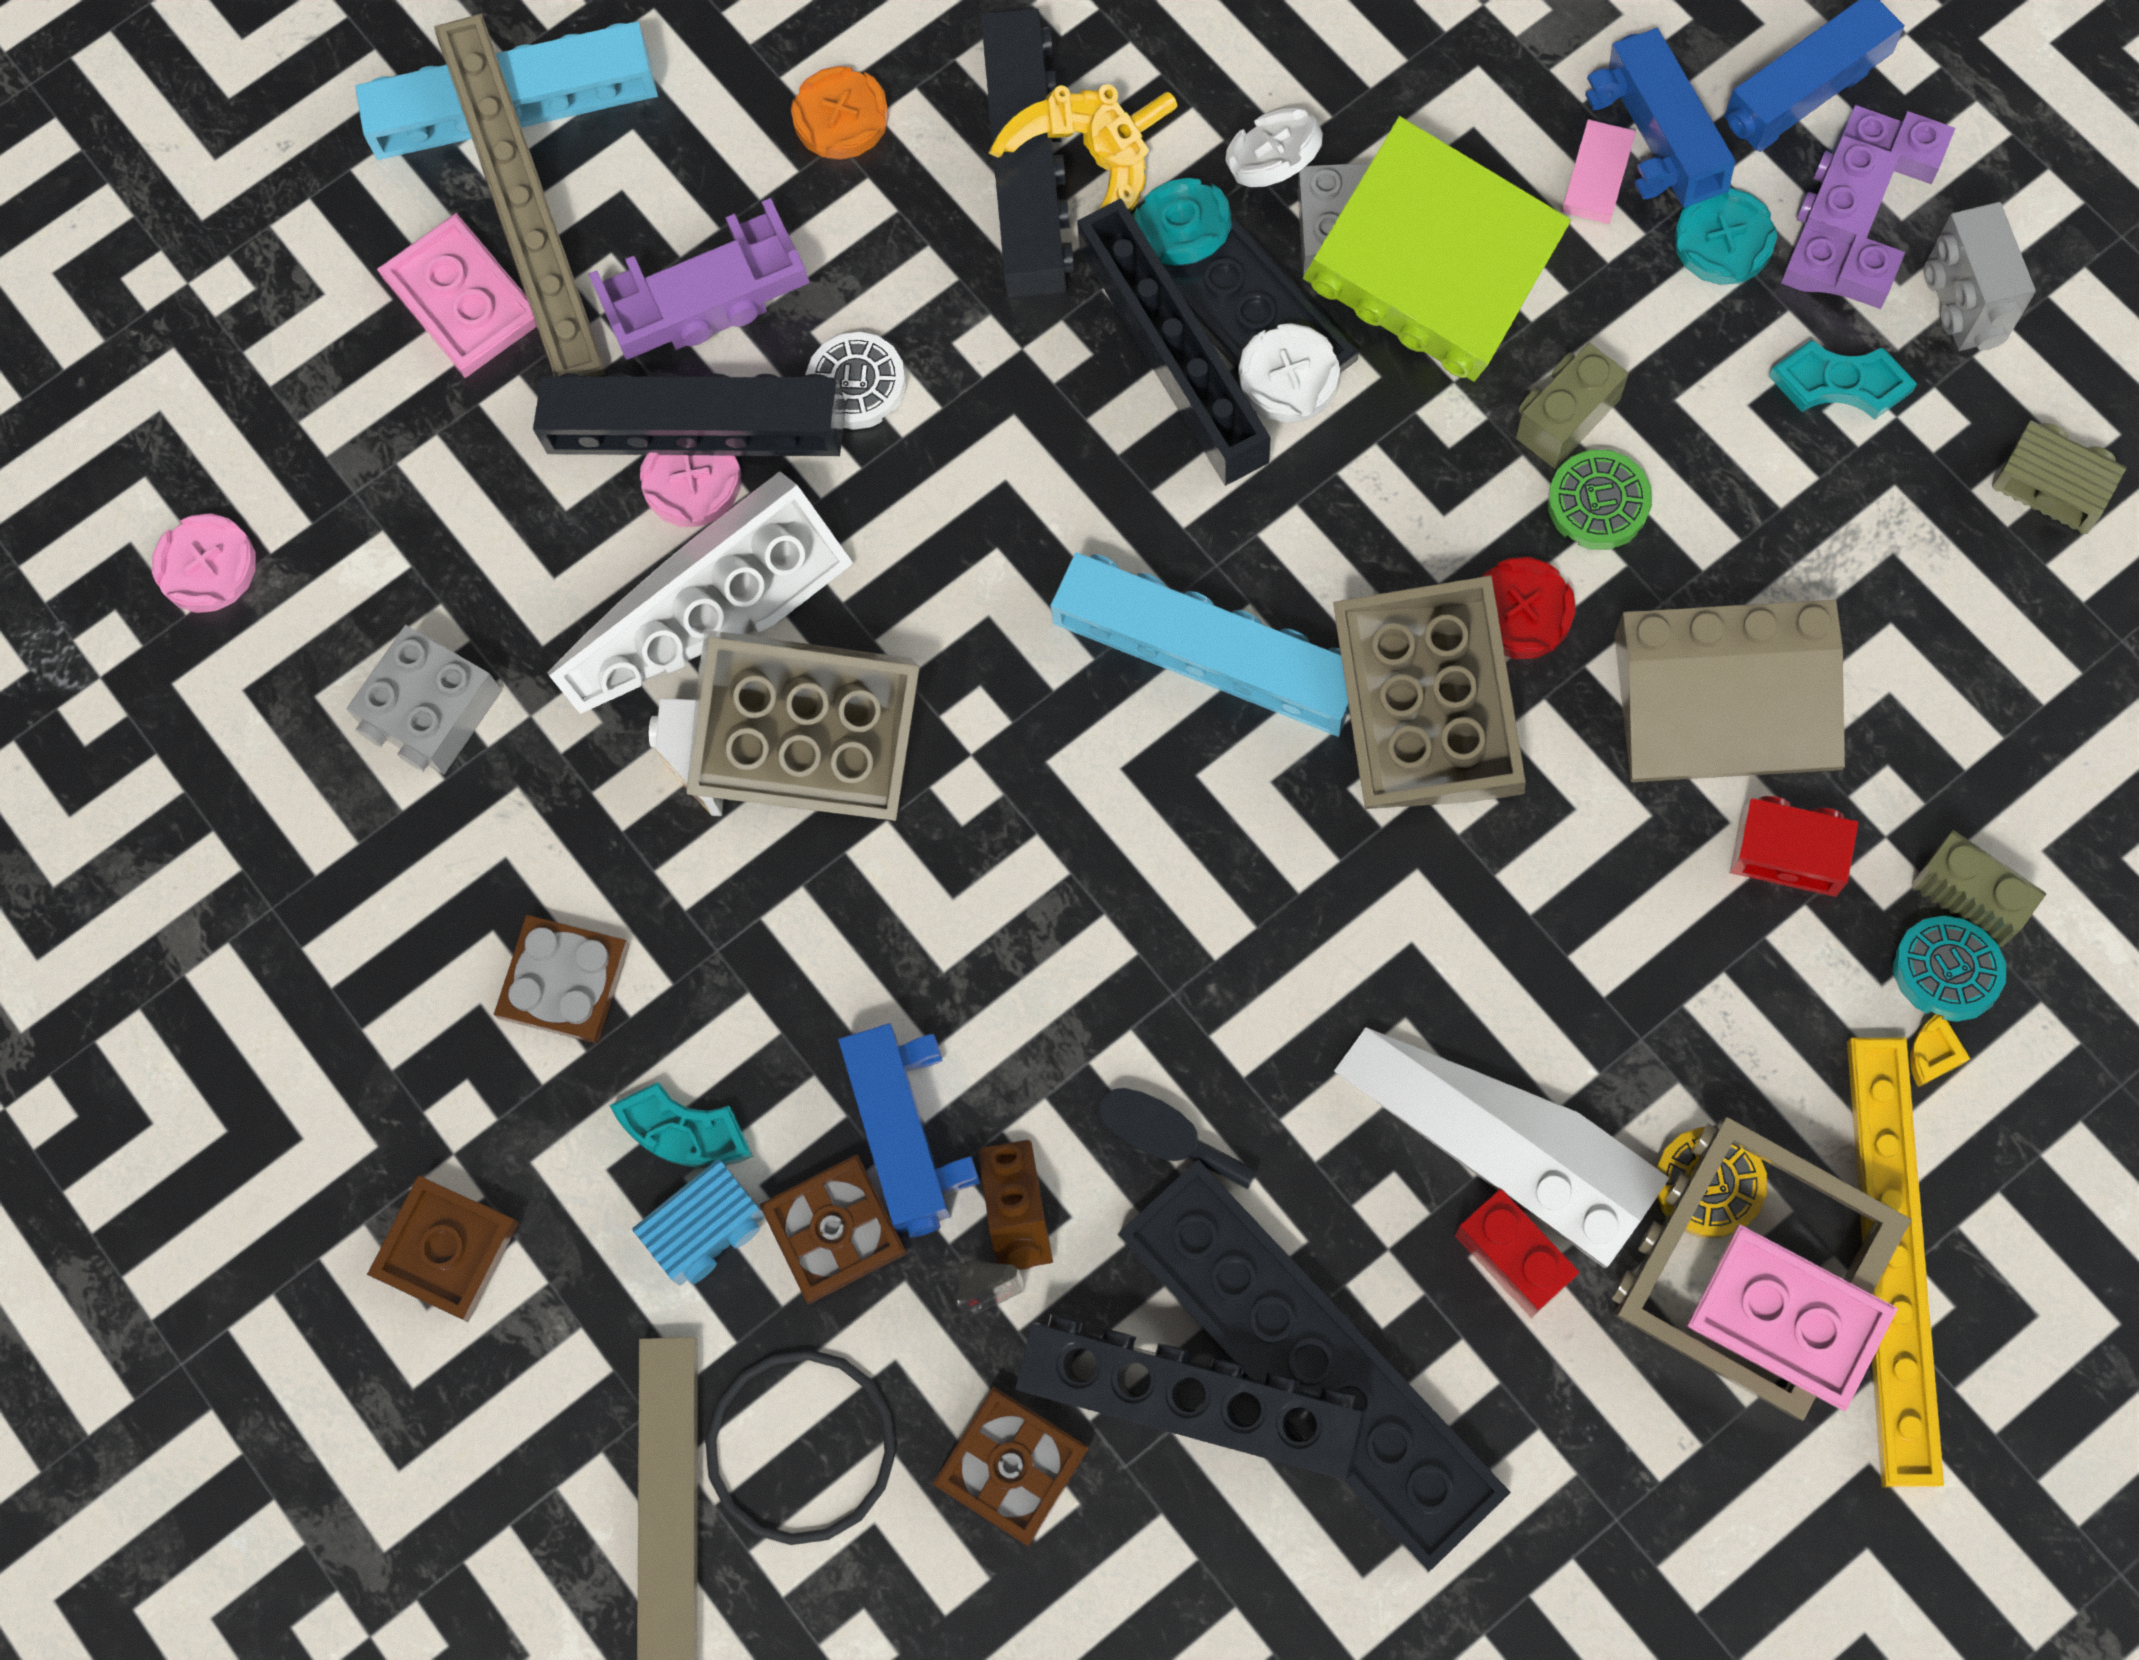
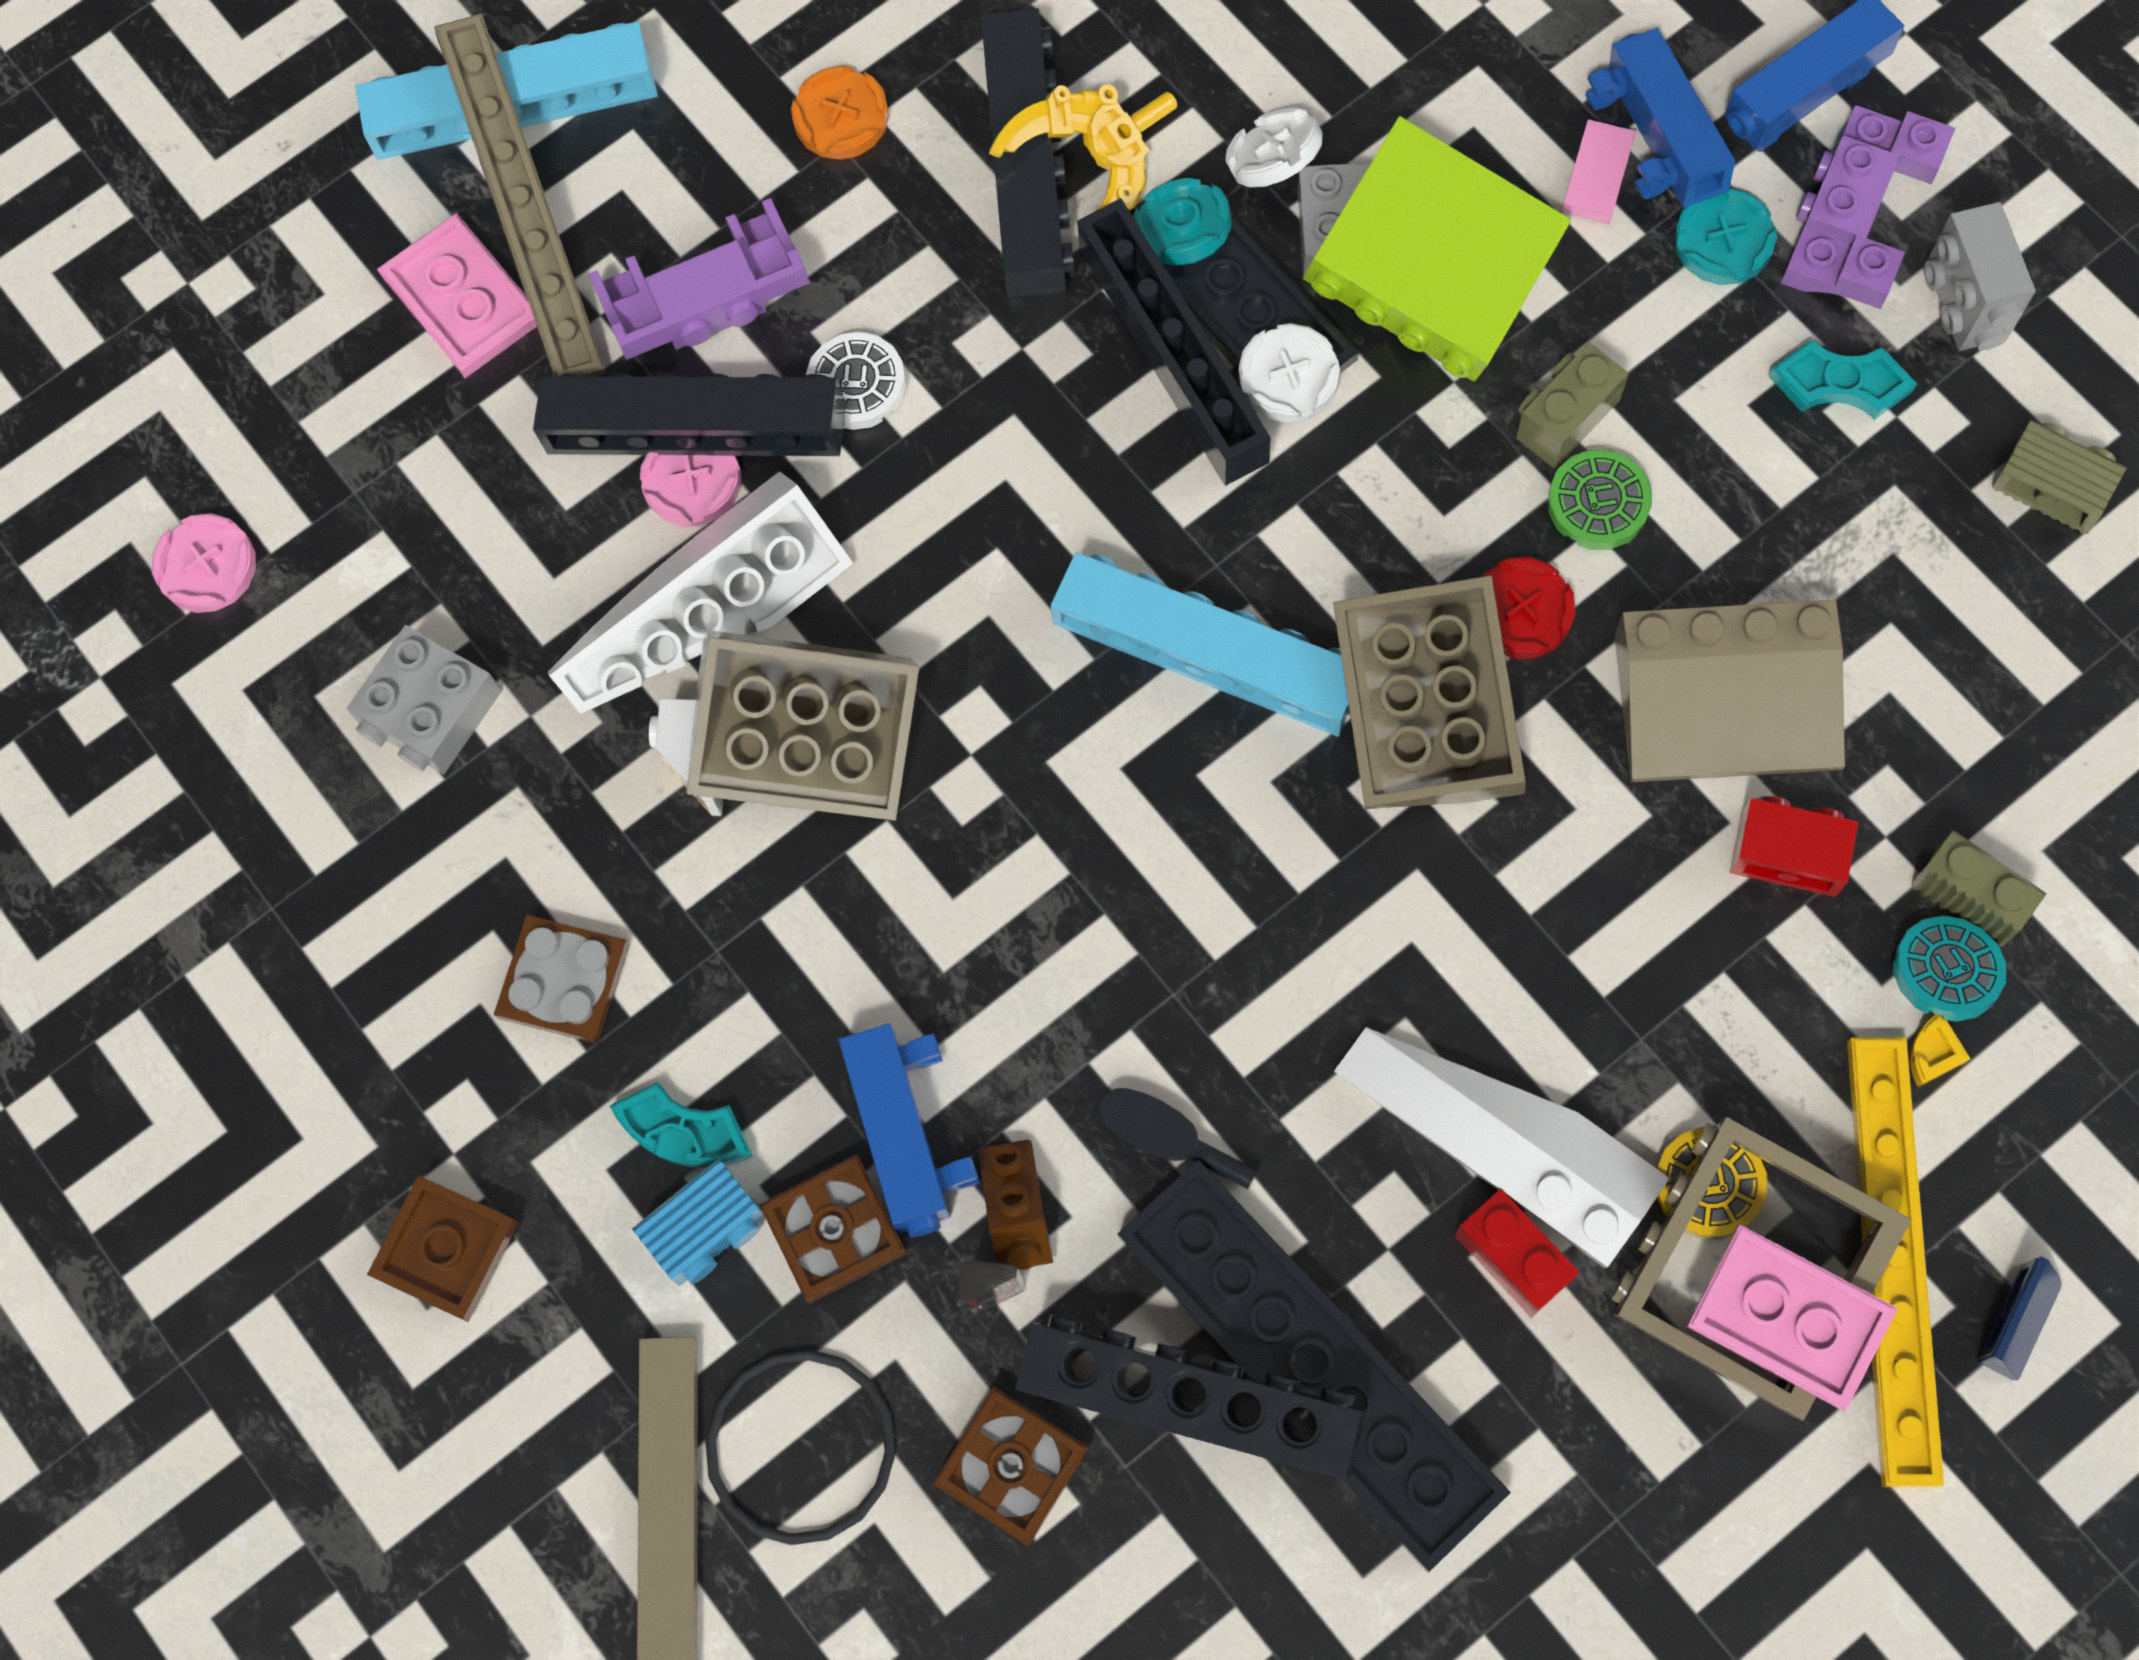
(2021, 1318): none -> dark blue slope

